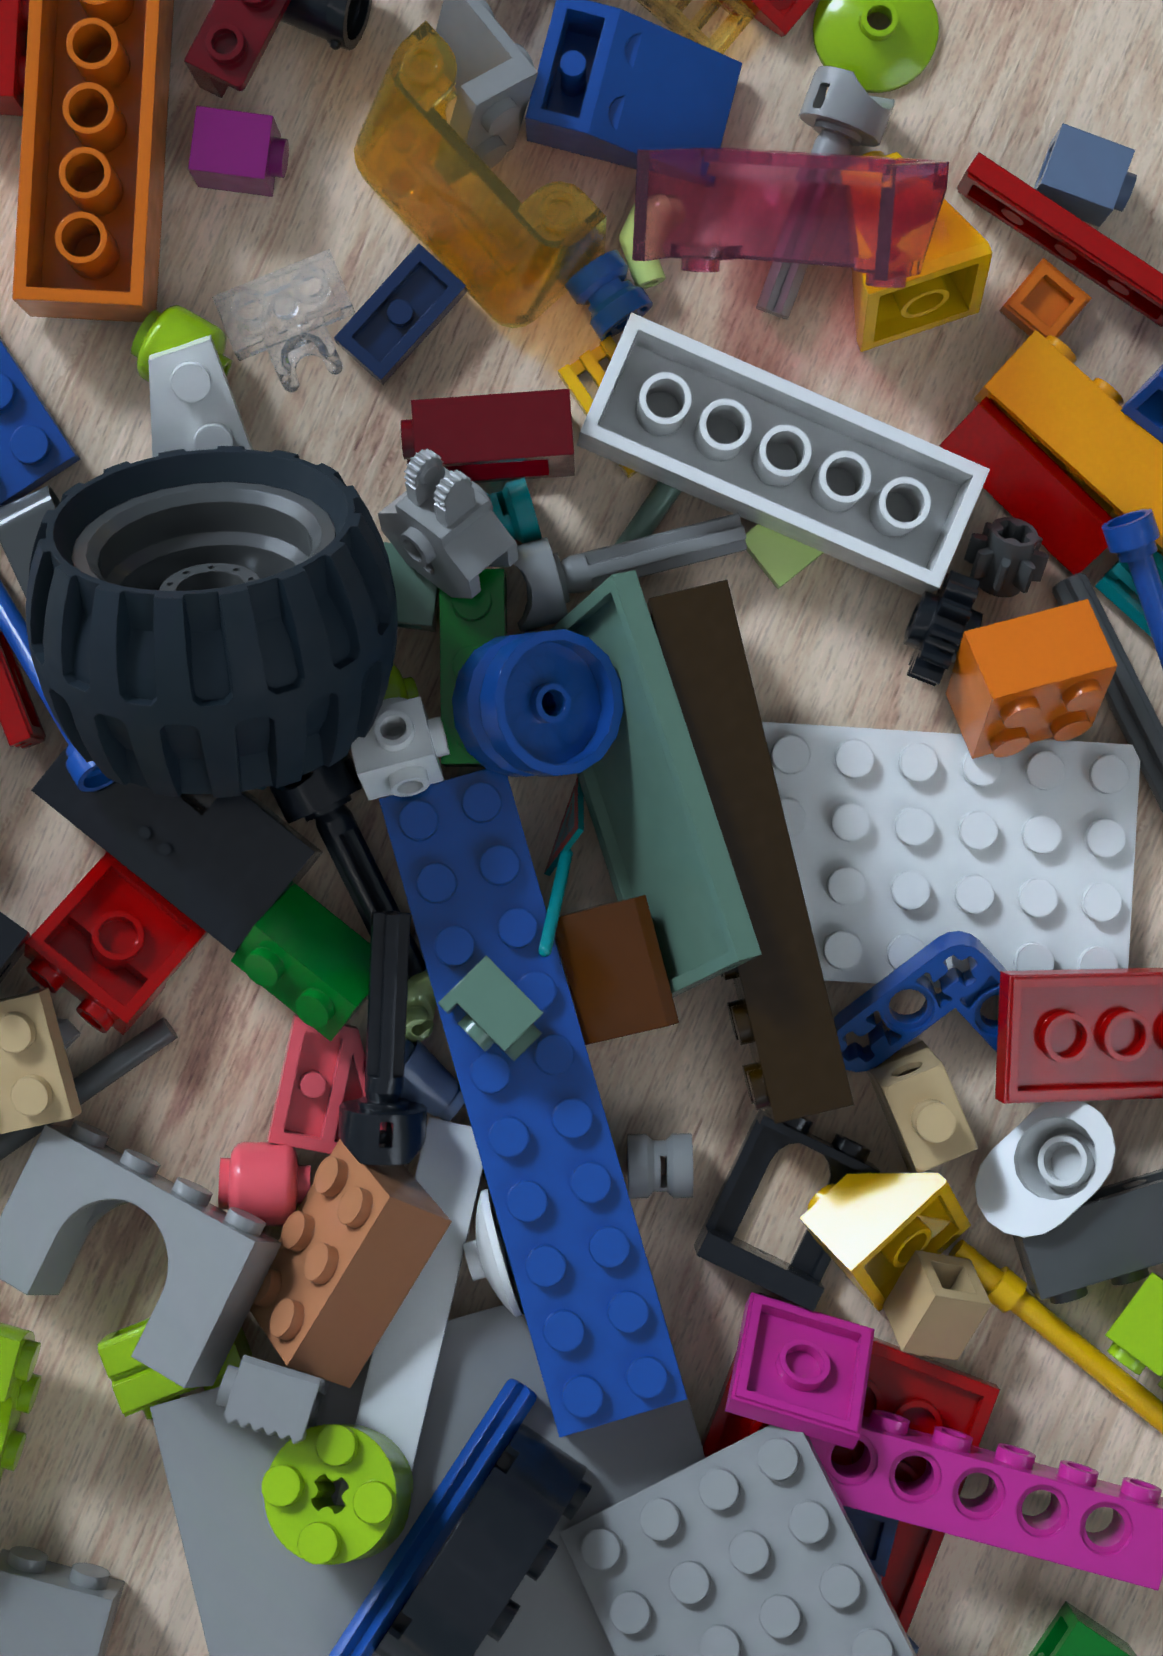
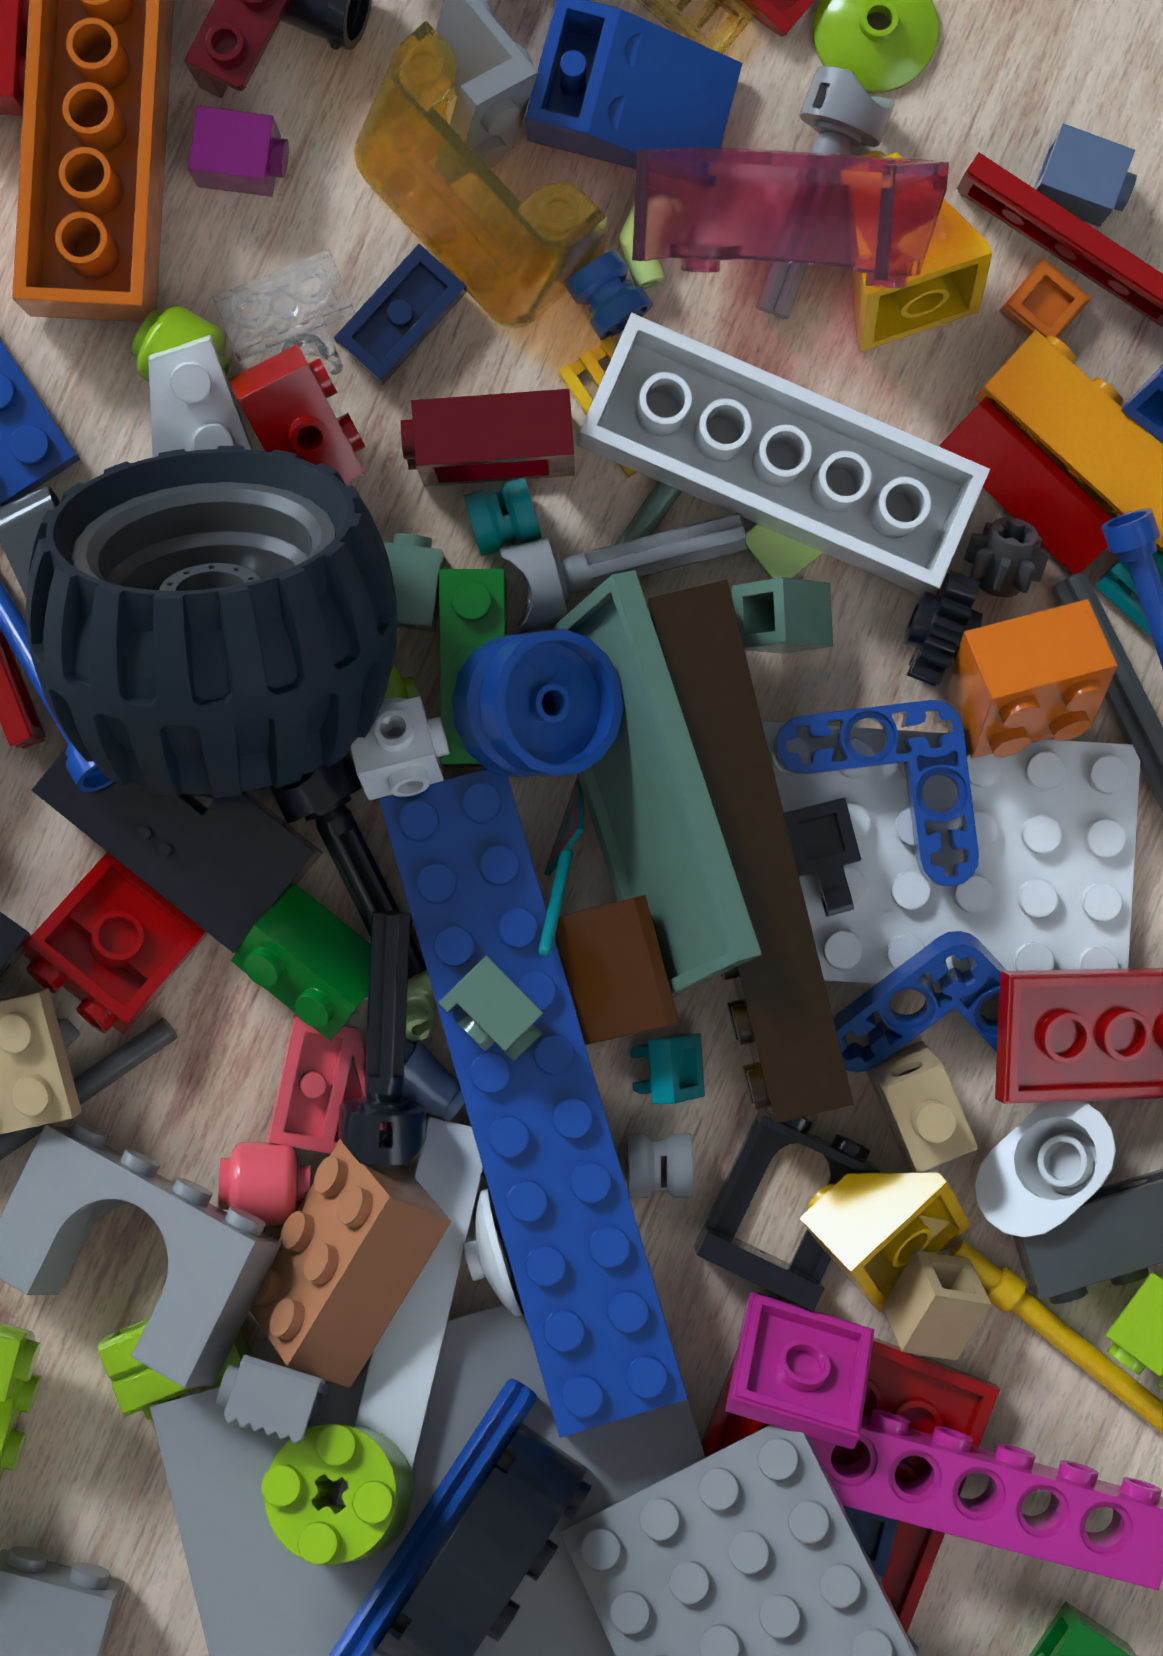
(291, 412): none -> red brick
(446, 527): light grey hinge -> none
(674, 1068): none -> teal tile
(783, 615): none -> sand green brick
(822, 845): none -> black plate
(920, 764): none -> blue beam

